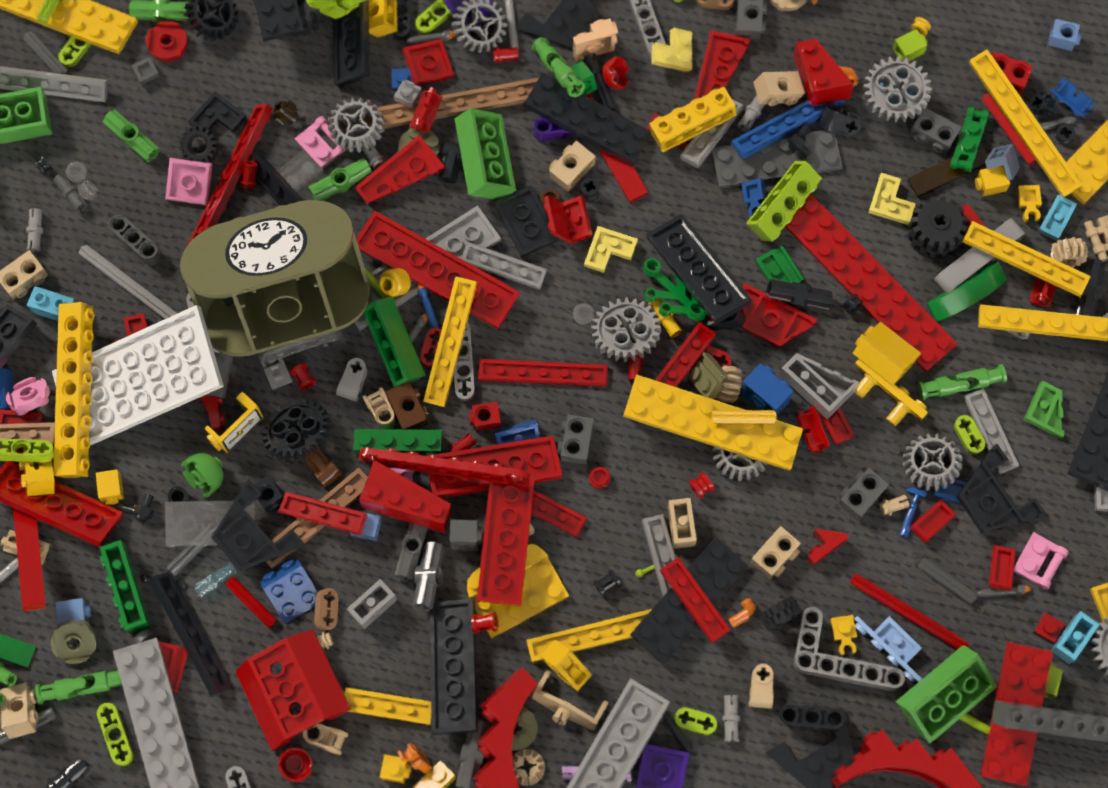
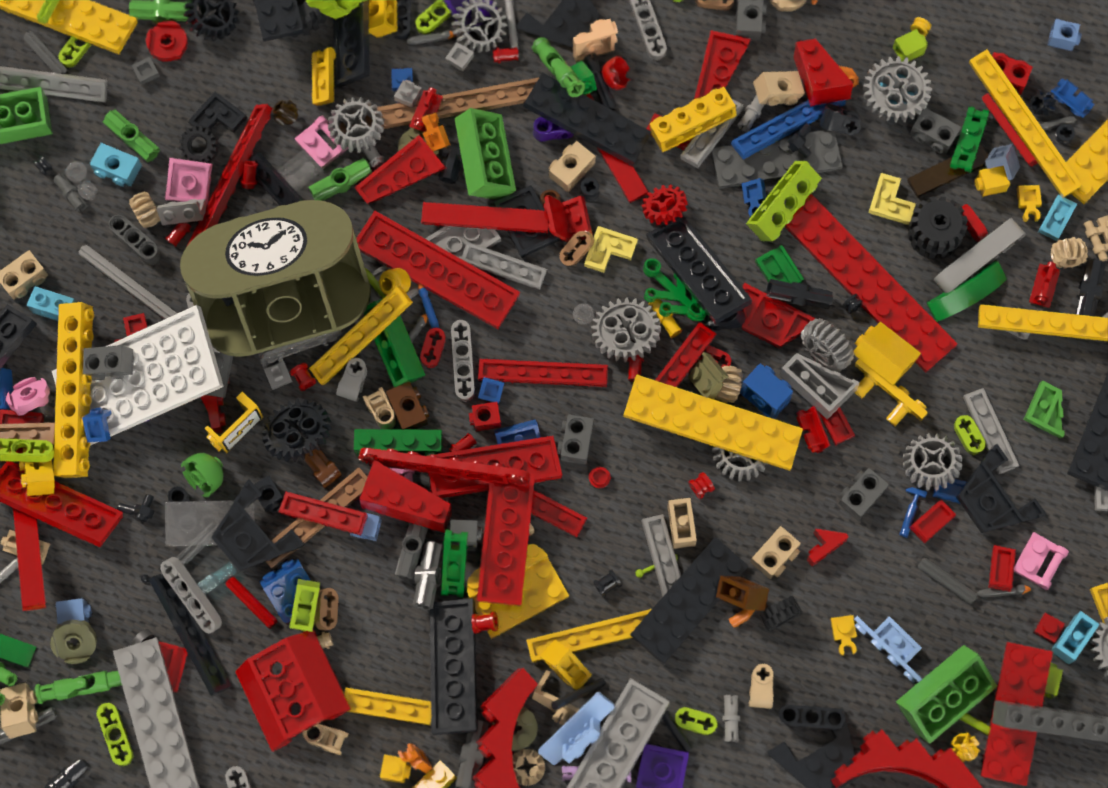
(34, 230): light grey pin -> none
(96, 425): none -> blue bracket
(107, 157): none -> medium azure brick
(108, 360): none -> dark grey brick
(110, 487): yellow brick -> none
(125, 587): green brick -> none
(144, 209): none -> tan gear
(178, 233): none -> red pin
(182, 211): none -> light grey bracket
(188, 597): none -> light grey beam
(291, 760): red hair -> none
(305, 605): none -> lime brick
(323, 76): none -> yellow plate
(361, 335): none -> yellow tile
(372, 604): light grey brick -> none
(428, 62): red plate -> none
(435, 135): none -> orange plate
(450, 341): yellow plate -> none
(454, 564): none -> green plate
(459, 57): none -> light grey tile
(485, 217): none -> red tile
(491, 390): none -> blue plate
(573, 245): none -> medium nougat beam
(578, 731): none -> light blue bracket
(579, 693): none -> black bar
(664, 205): none -> red gear
(677, 54): light yellow plate -> none
(695, 600): red tile -> none
(742, 593): none -> reddish brown brick
(743, 416): yellow axle -> none
(827, 345): none -> light grey gear
(838, 663): light grey beam -> none
(893, 505): tan pin -> none
(908, 612): red axle -> none
(958, 383): bright green piece -> none
(965, 746): none -> yellow gear
(1026, 259): yellow plate -> none

